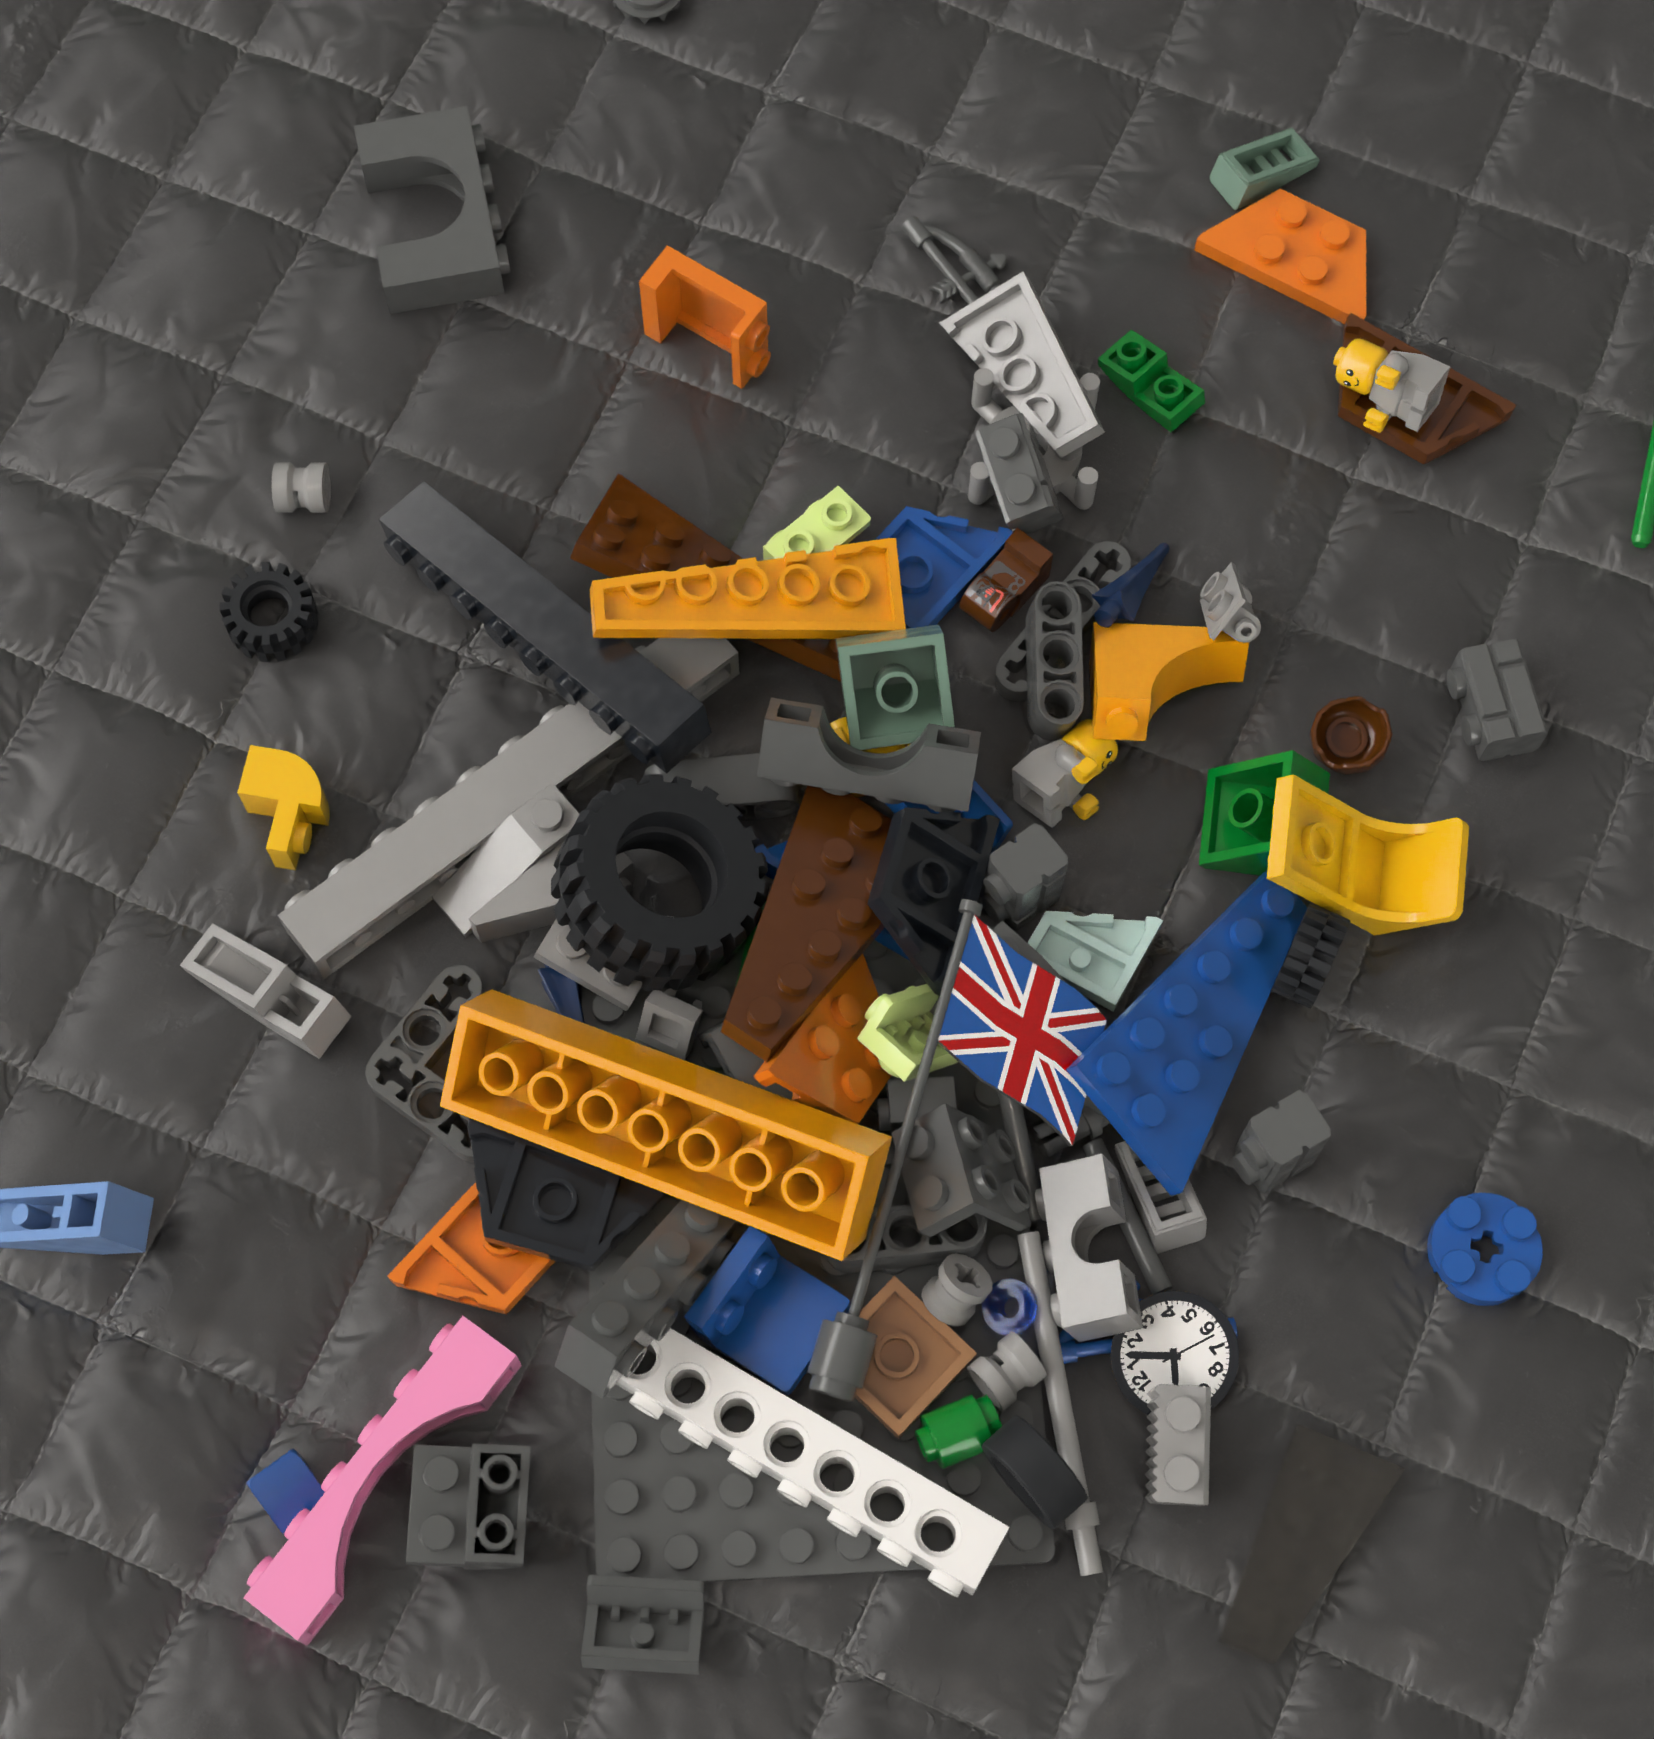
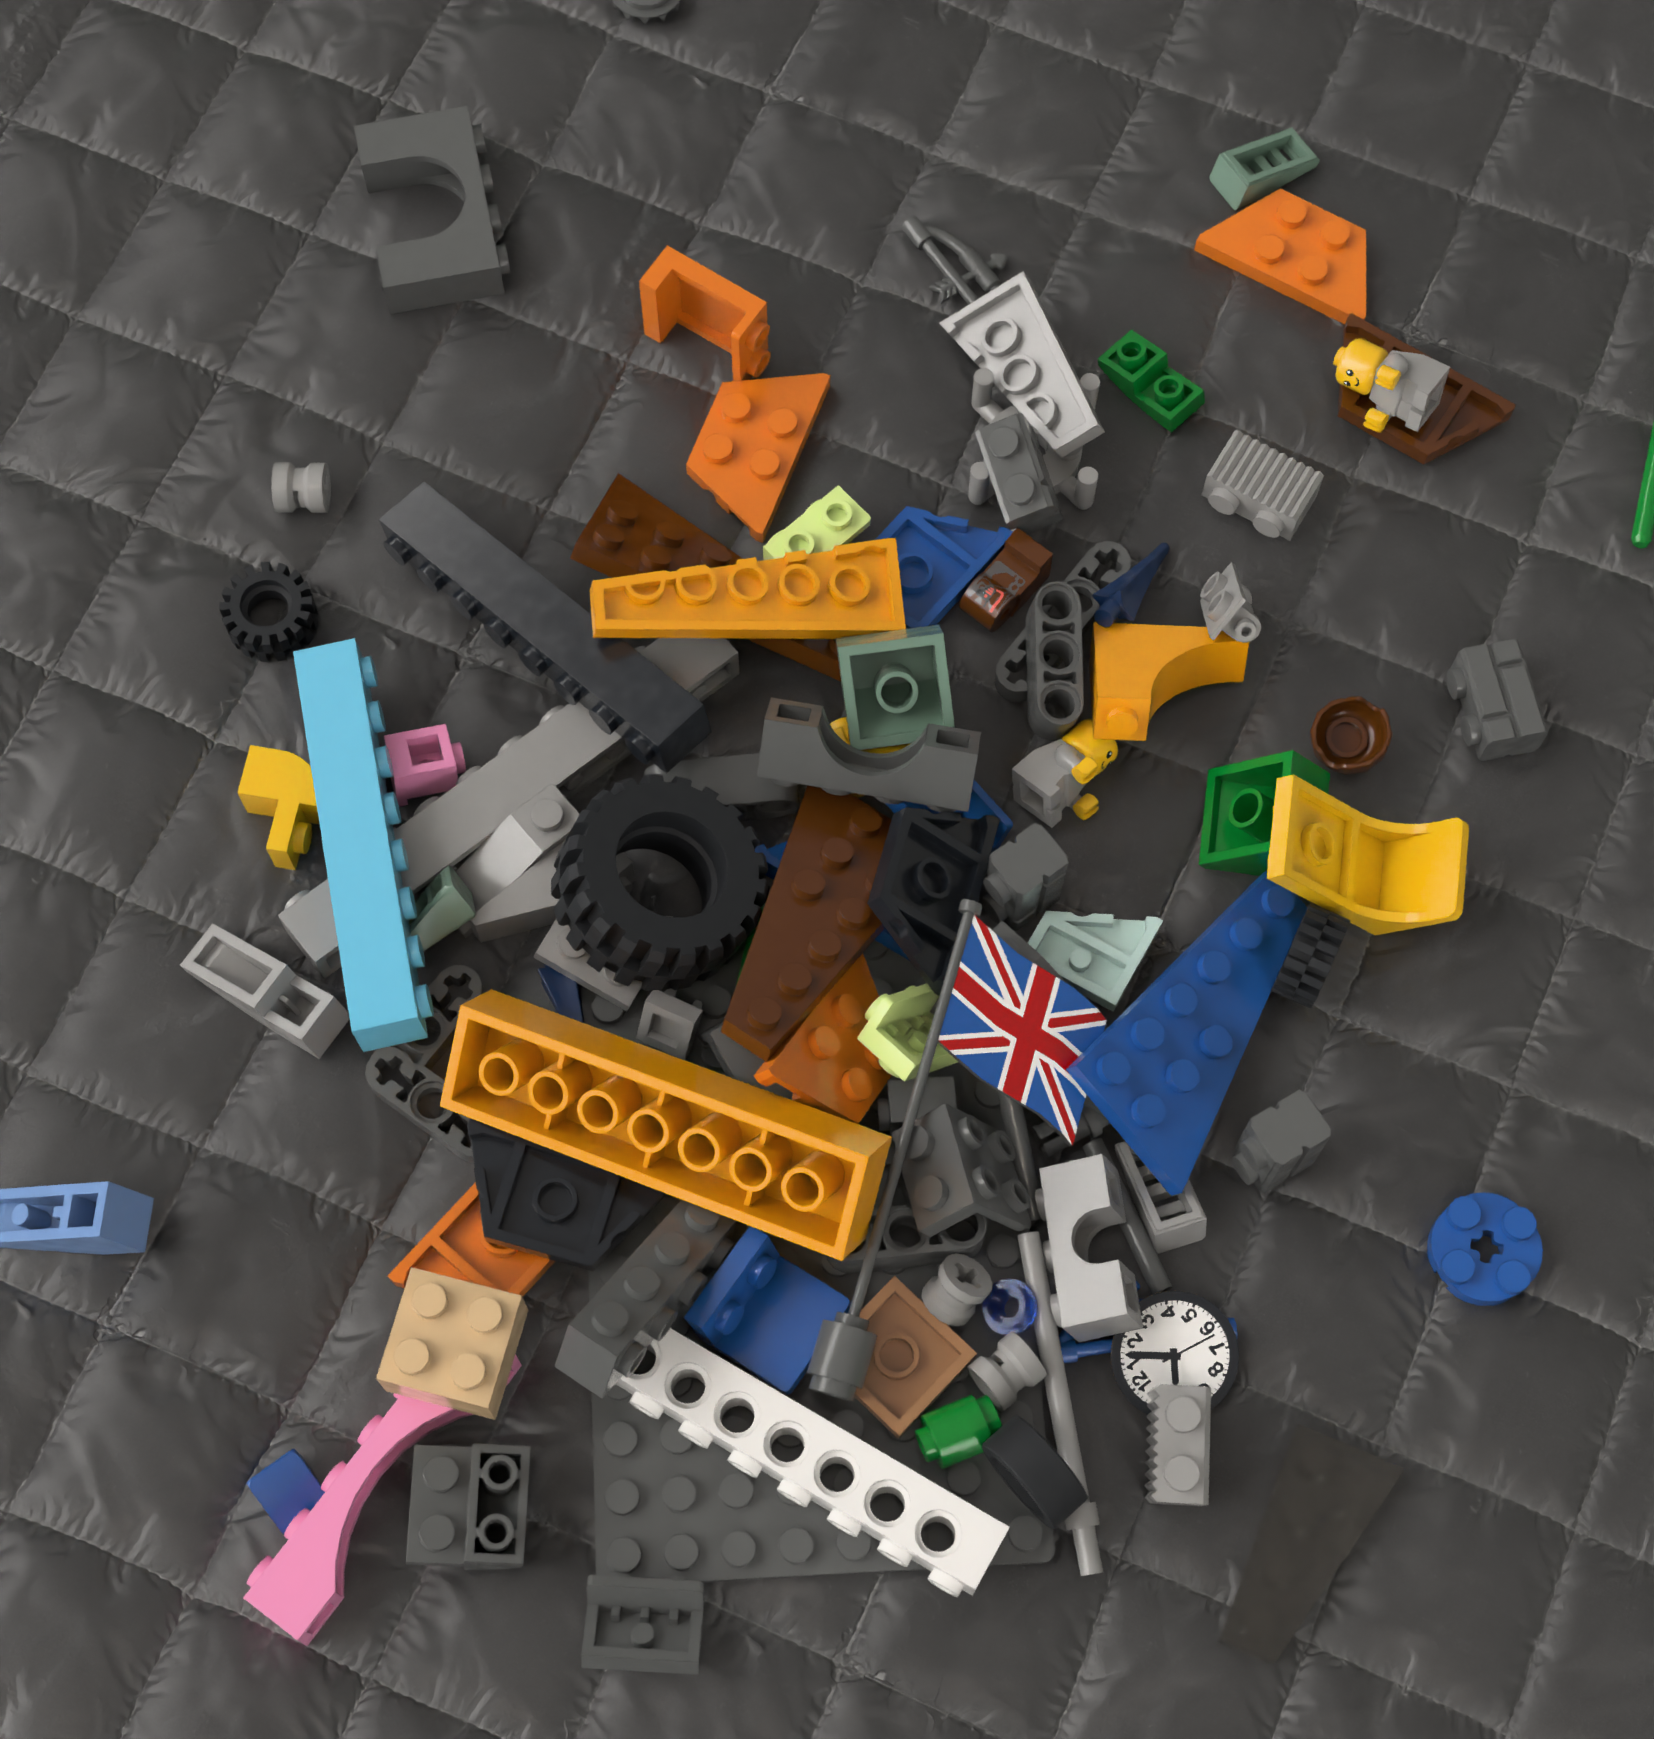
(361, 847): none -> medium azure brick
(424, 762): none -> bright pink brick
(442, 908): none -> sand green slope
(452, 1343): none -> tan brick
(755, 443): none -> orange wing
(1261, 486): none -> light grey brick

